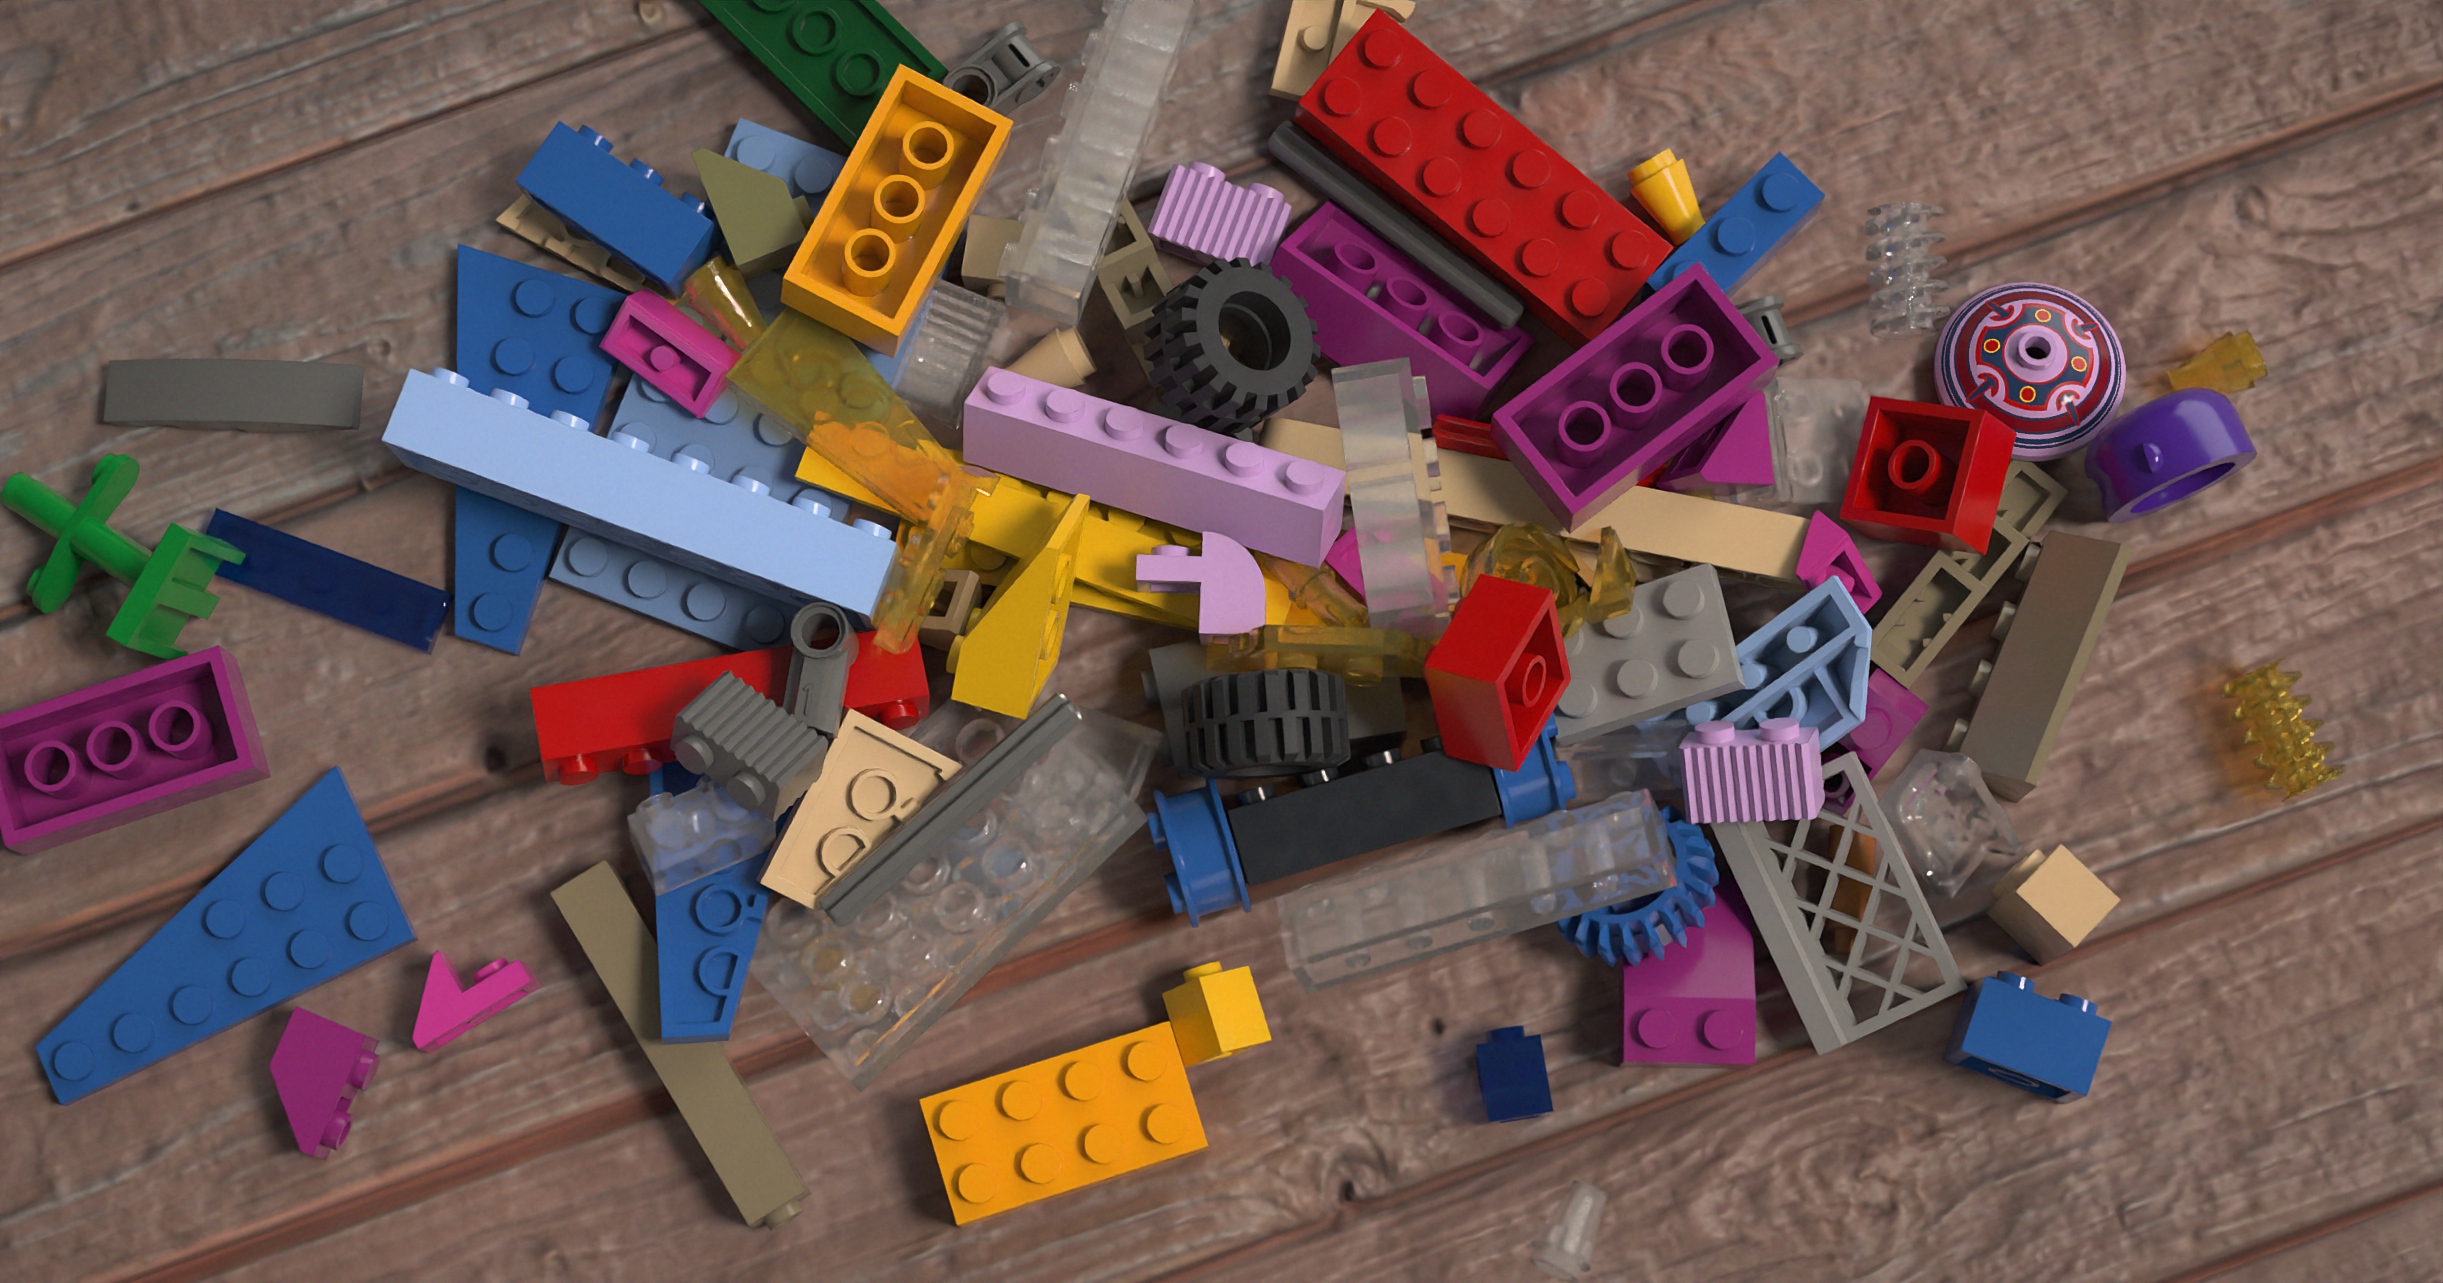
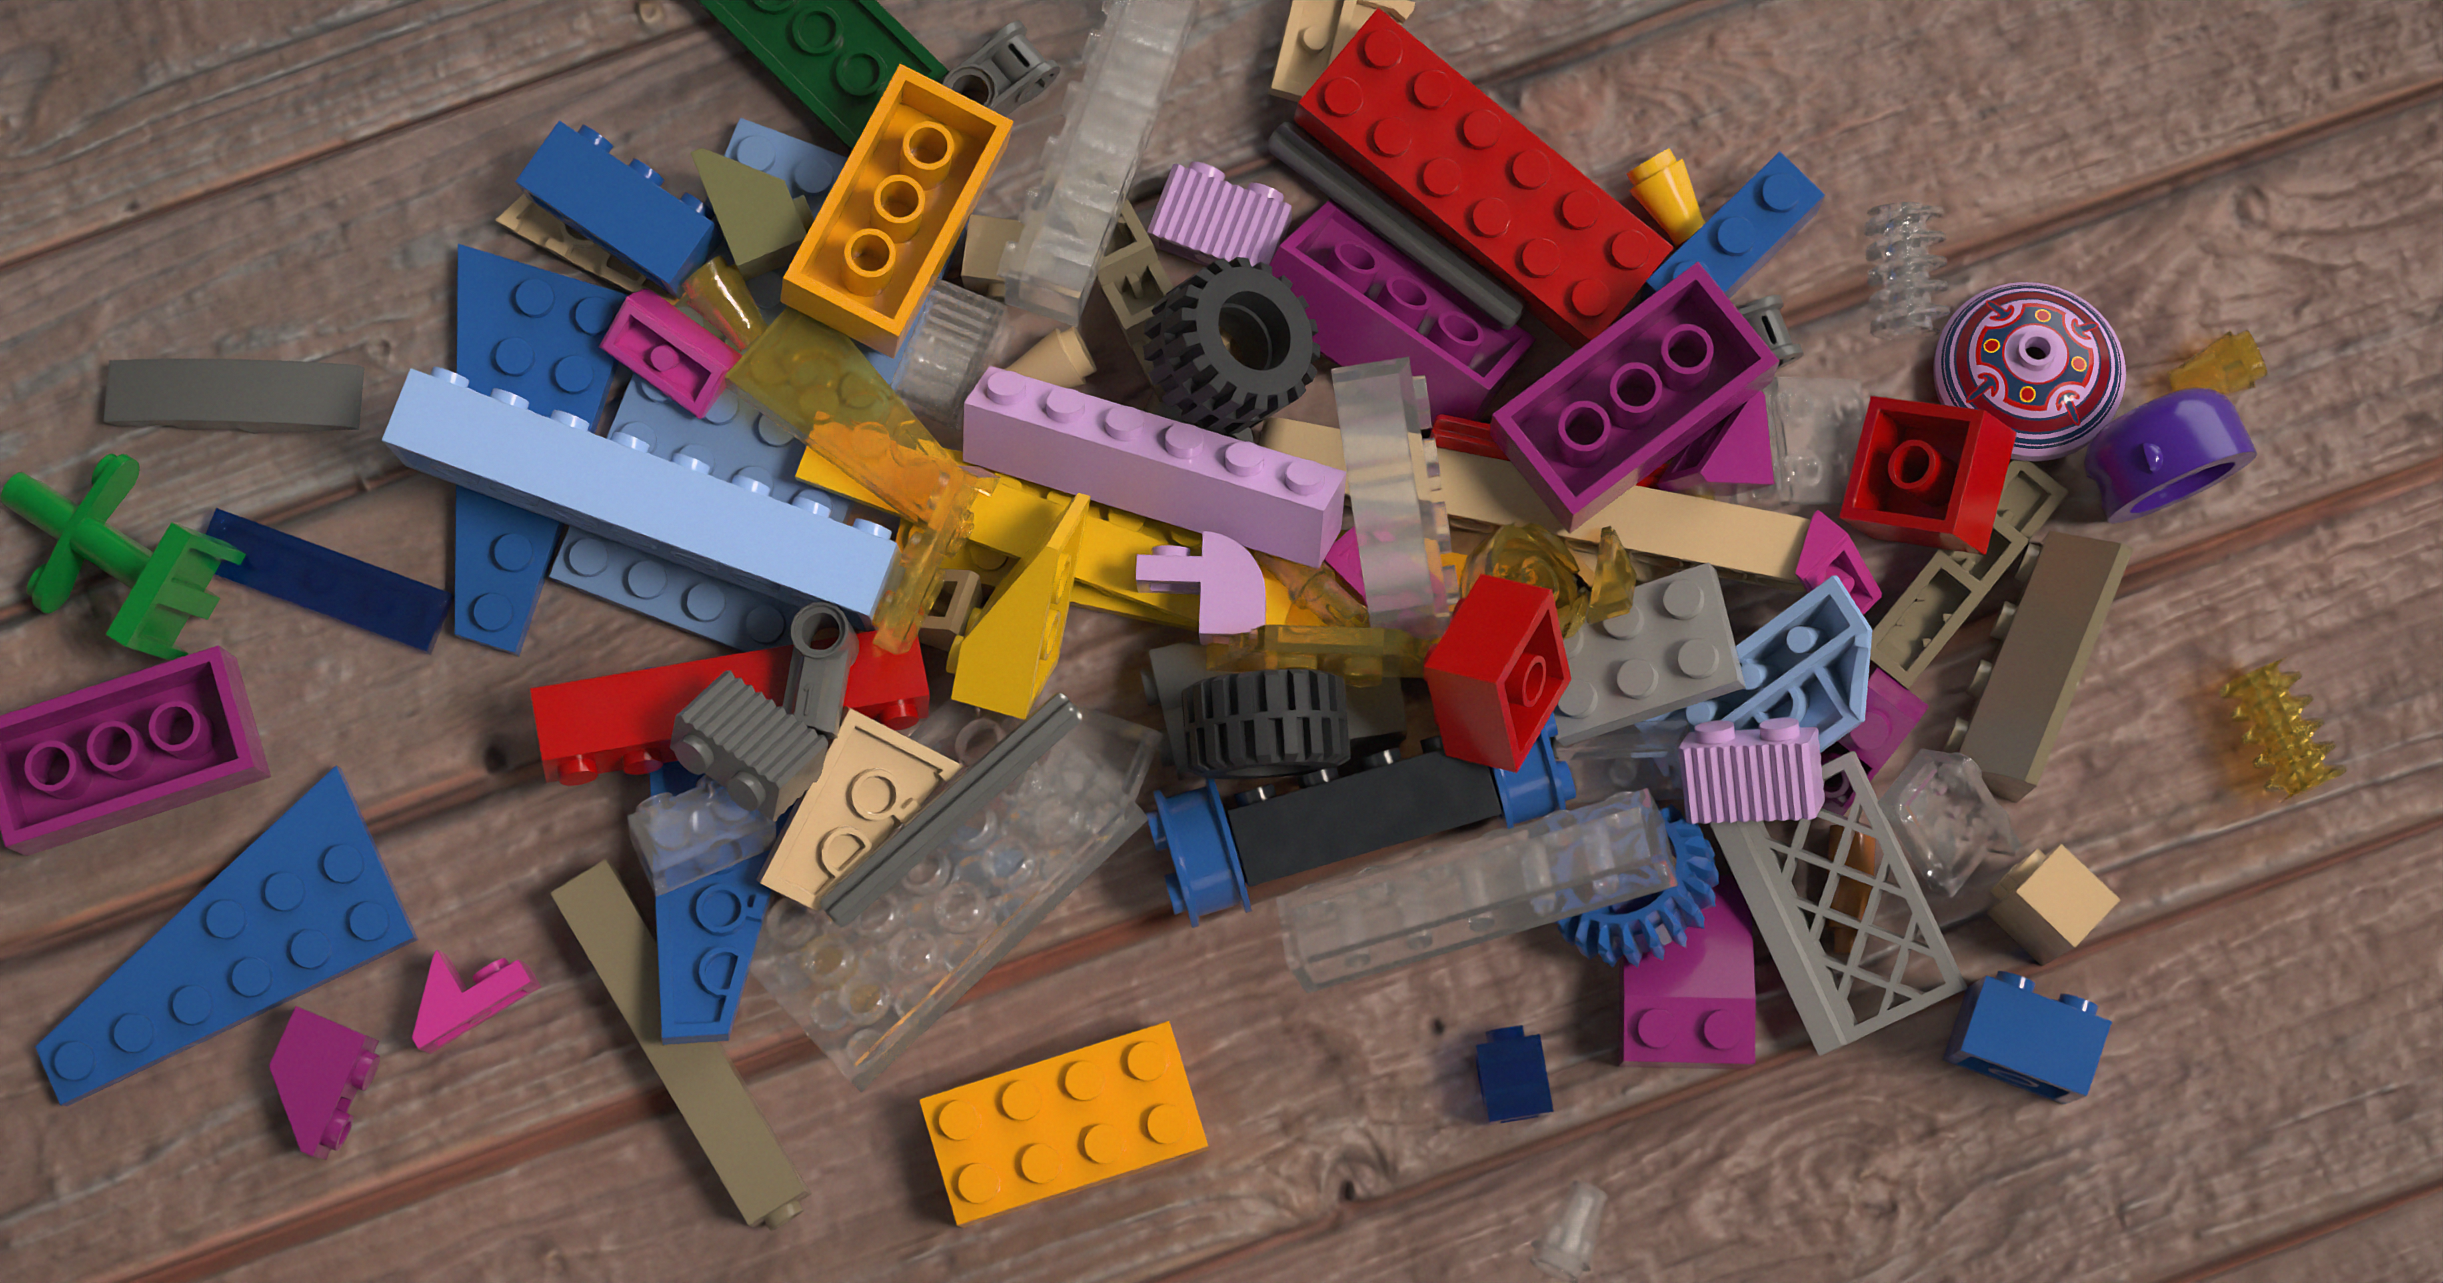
(1215, 1014): yellow brick -> none

